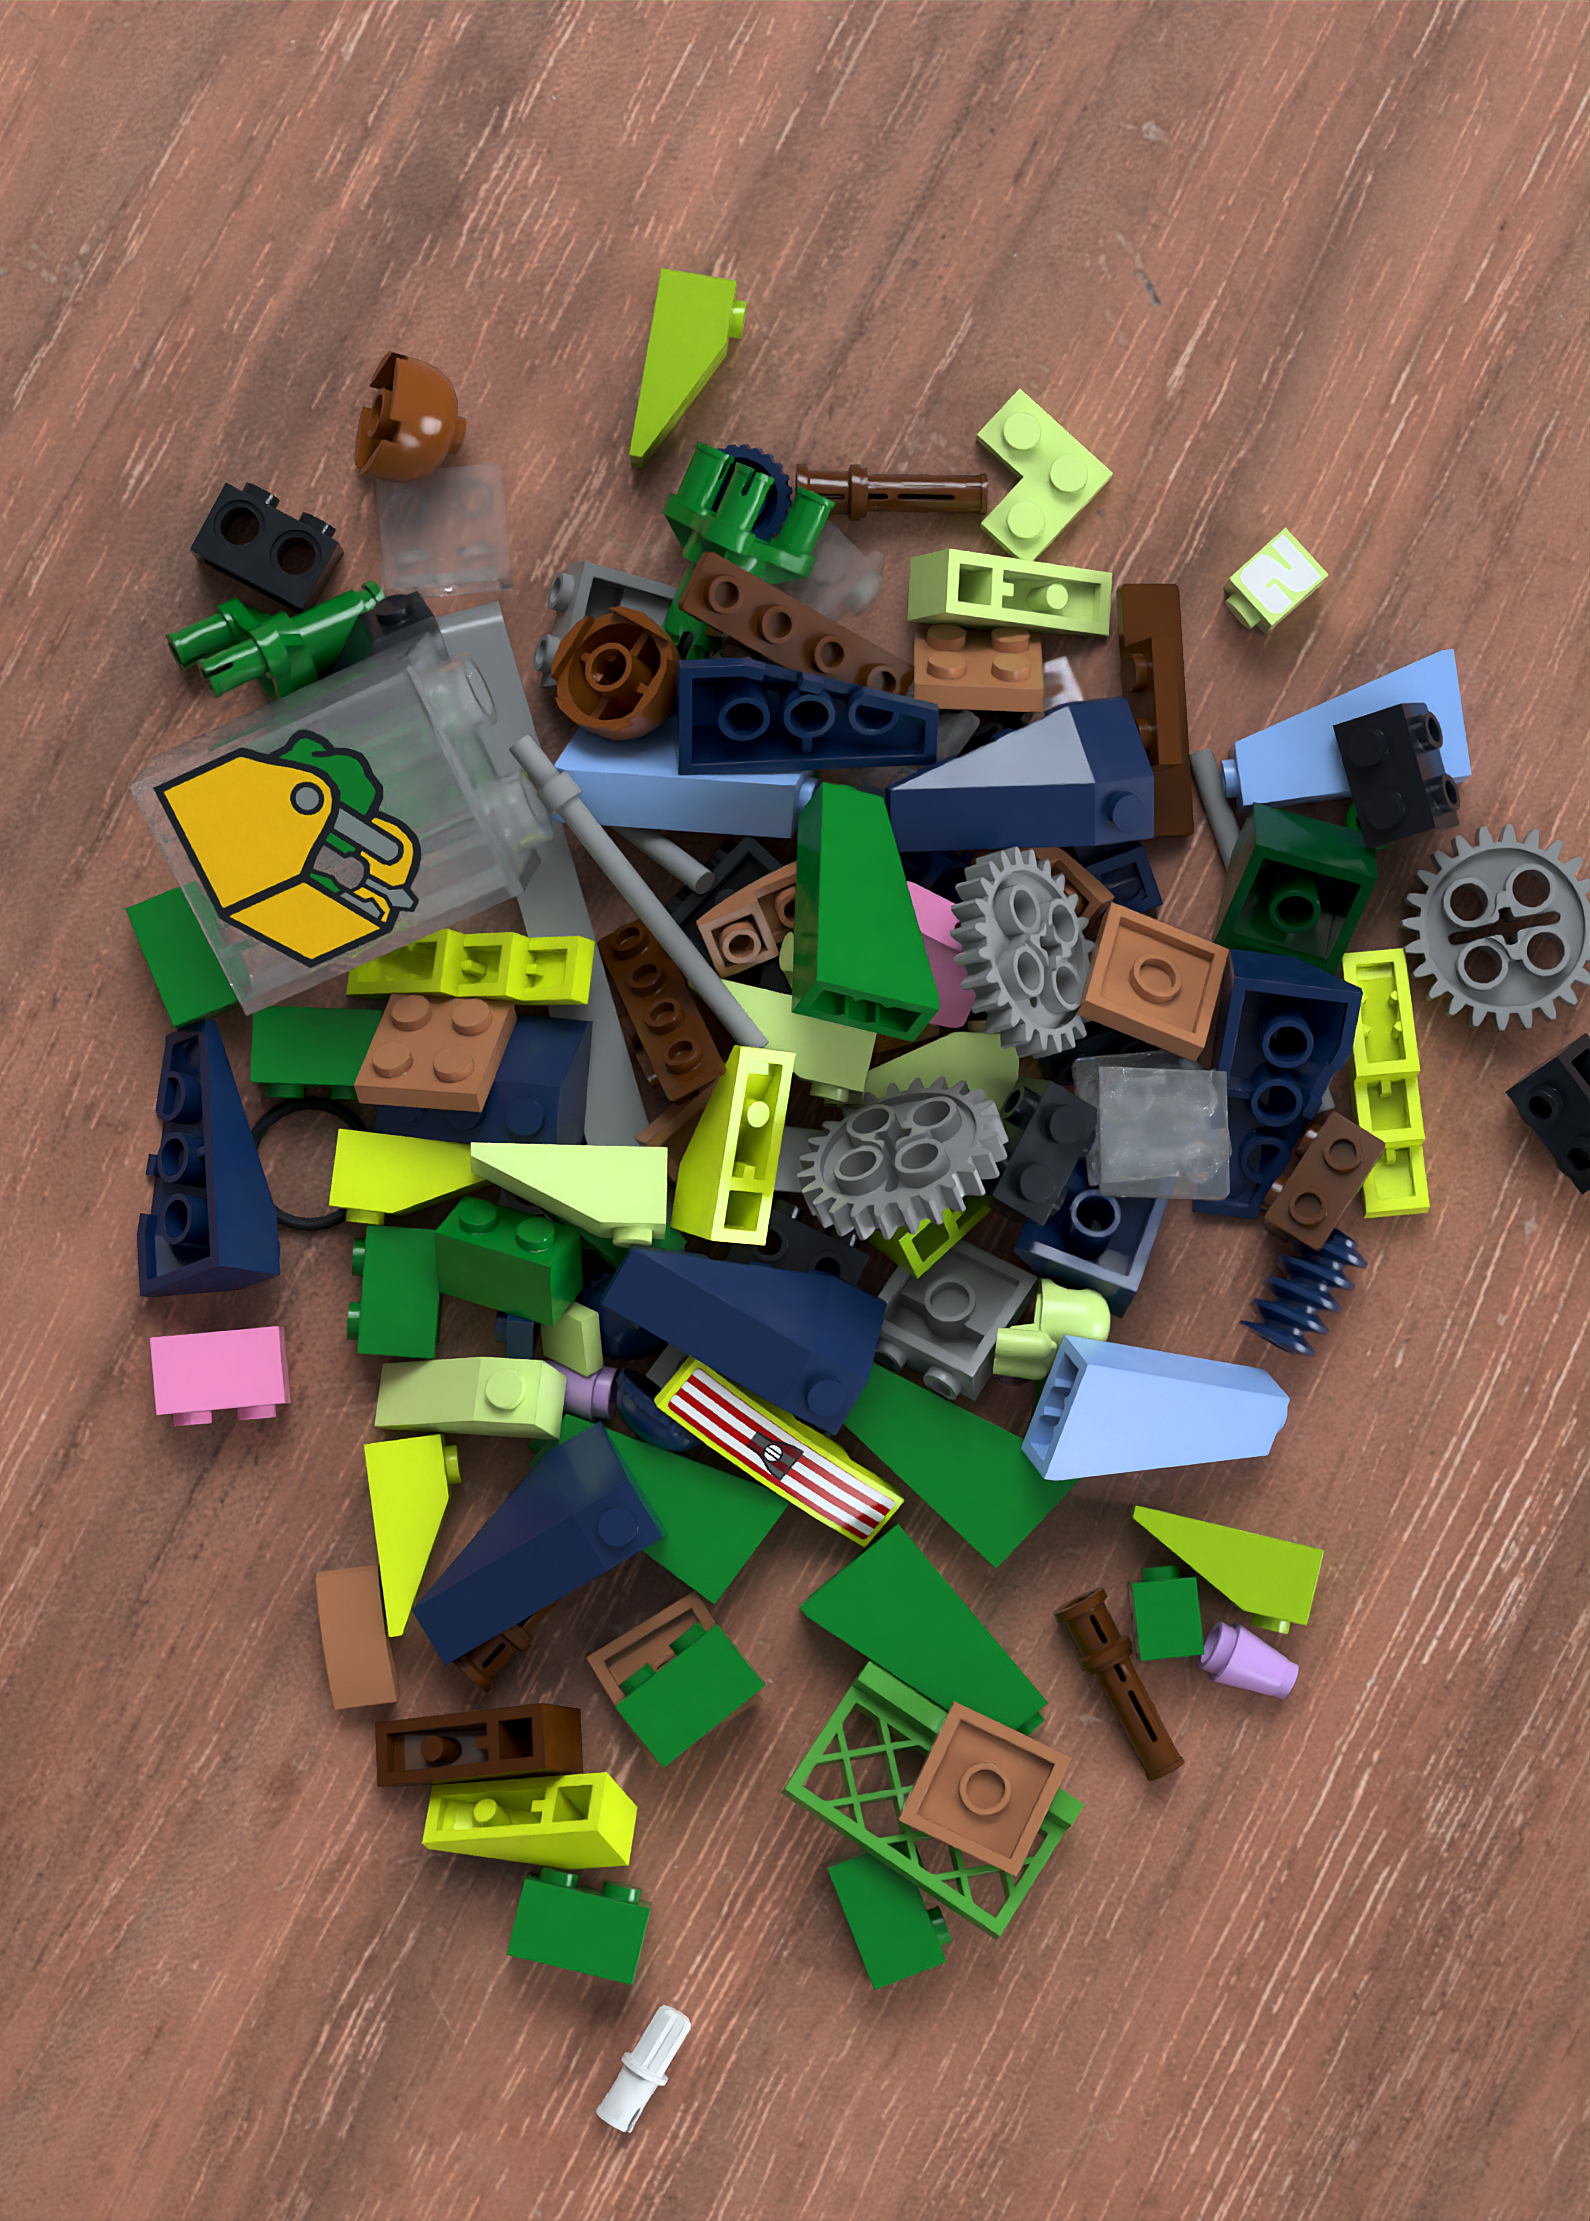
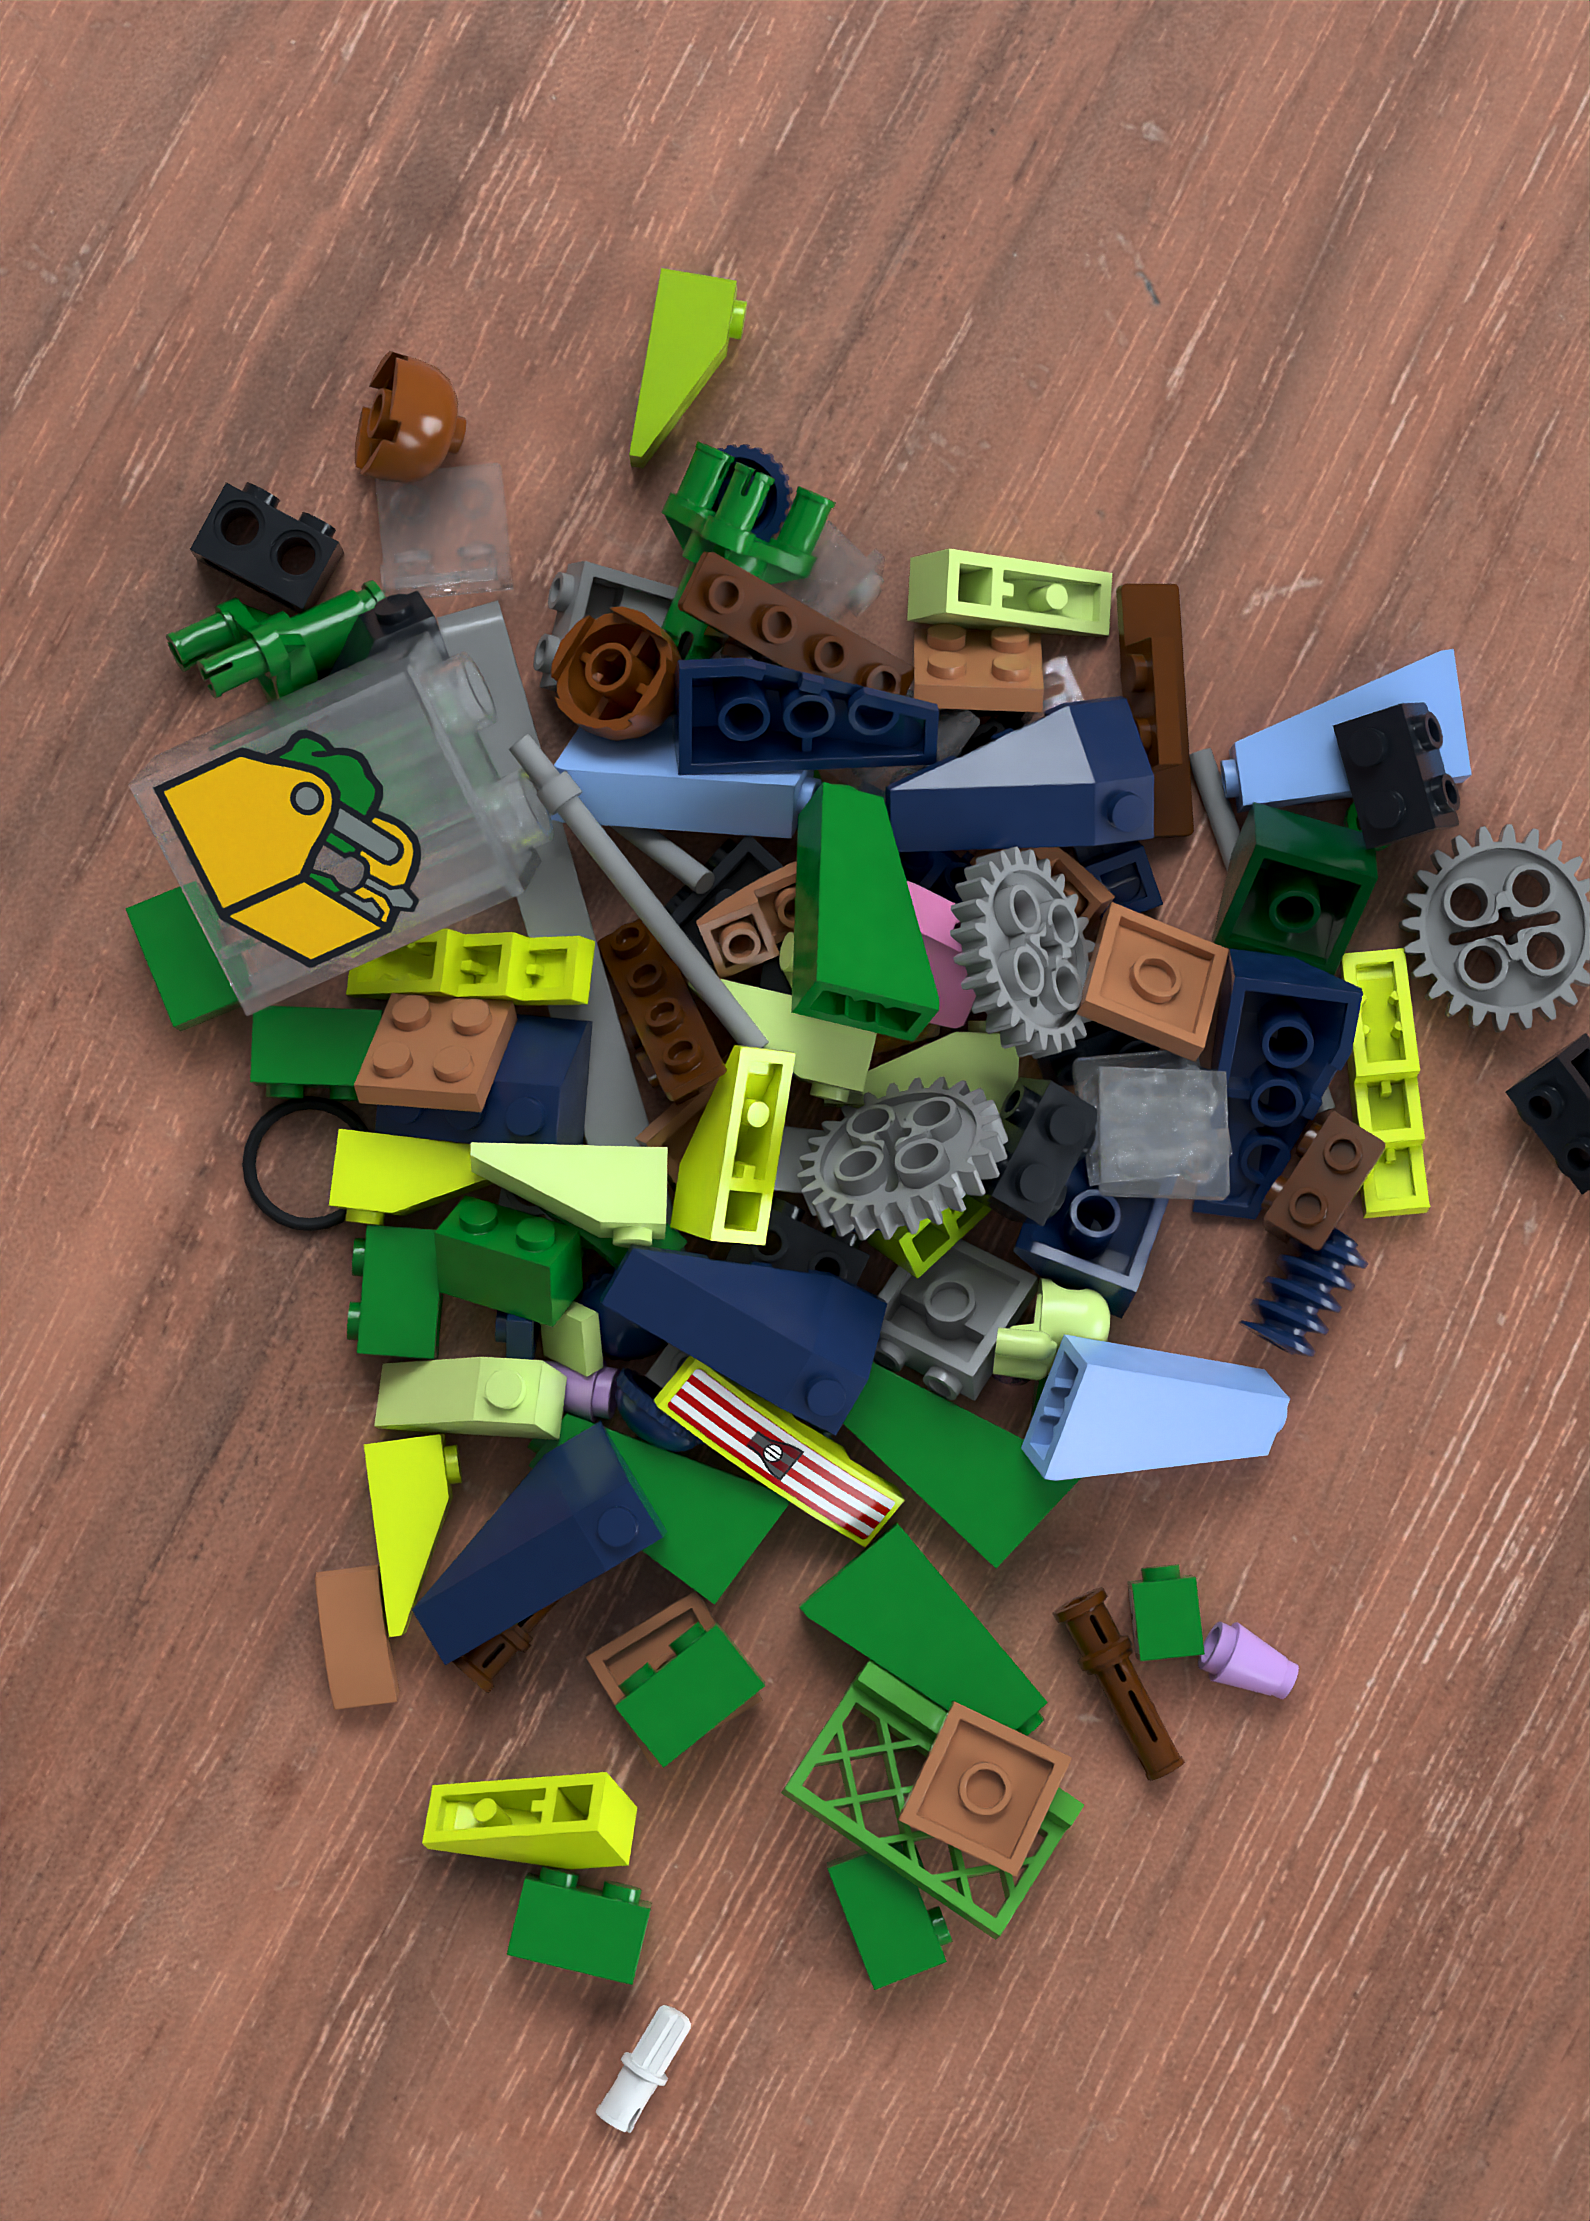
(211, 1200): dark blue wedge -> none
(220, 1372): bright pink brick -> none
(480, 1746): reddish brown slope -> none
(921, 493): reddish brown pin -> none
(1053, 472): yellowish green plate -> none
(1249, 1569): lime slope -> none
(1273, 583): brick -> none

